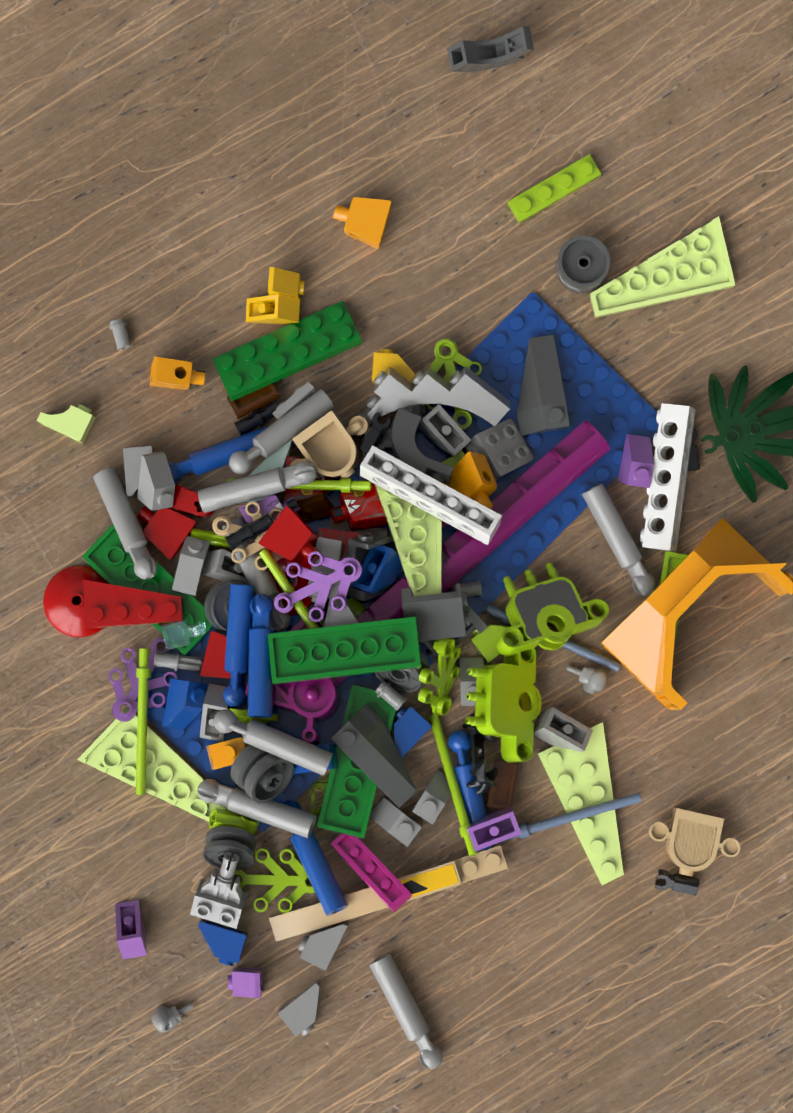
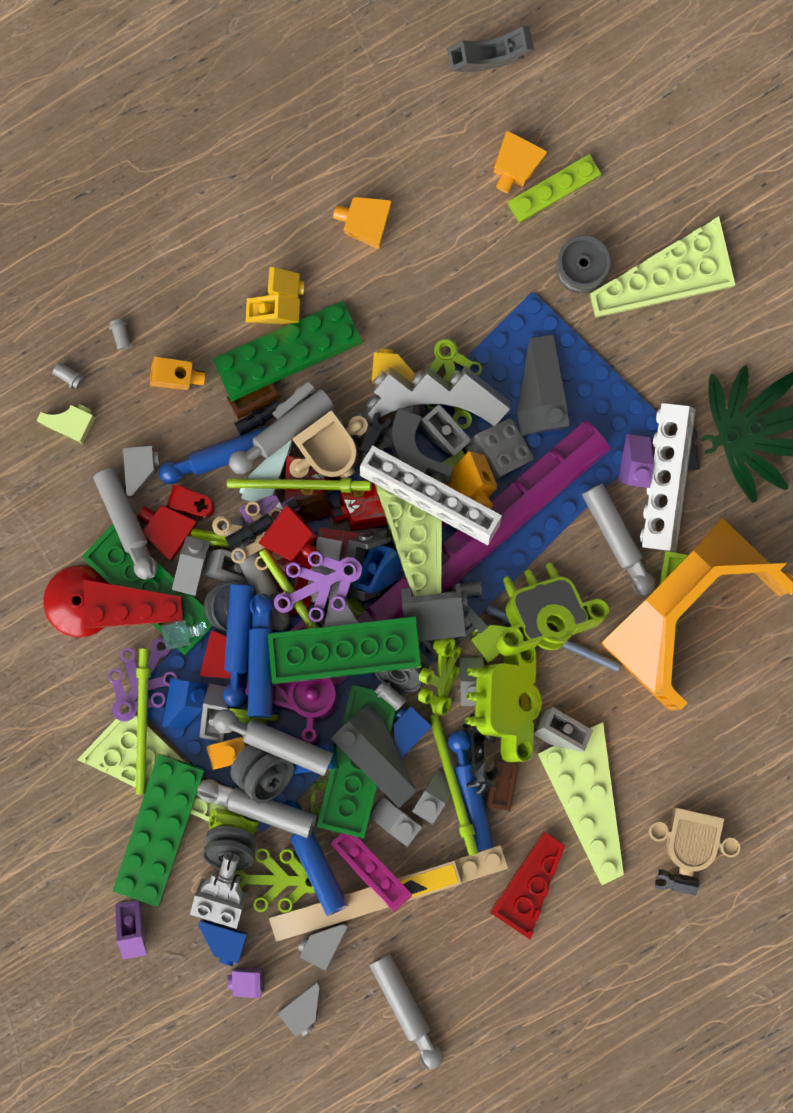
(68, 375): none -> light grey pin
(156, 482): light grey slope -> none
(158, 830): none -> green plate
(167, 1018): light grey piece -> none
(177, 661): light grey axle -> none
(256, 486): light grey piece -> none
(494, 828): medium lavender slope -> none
(517, 161): none -> light orange torso
(525, 893): none -> red wing
(576, 815): sand blue bar -> none
(592, 678): light grey piece -> none

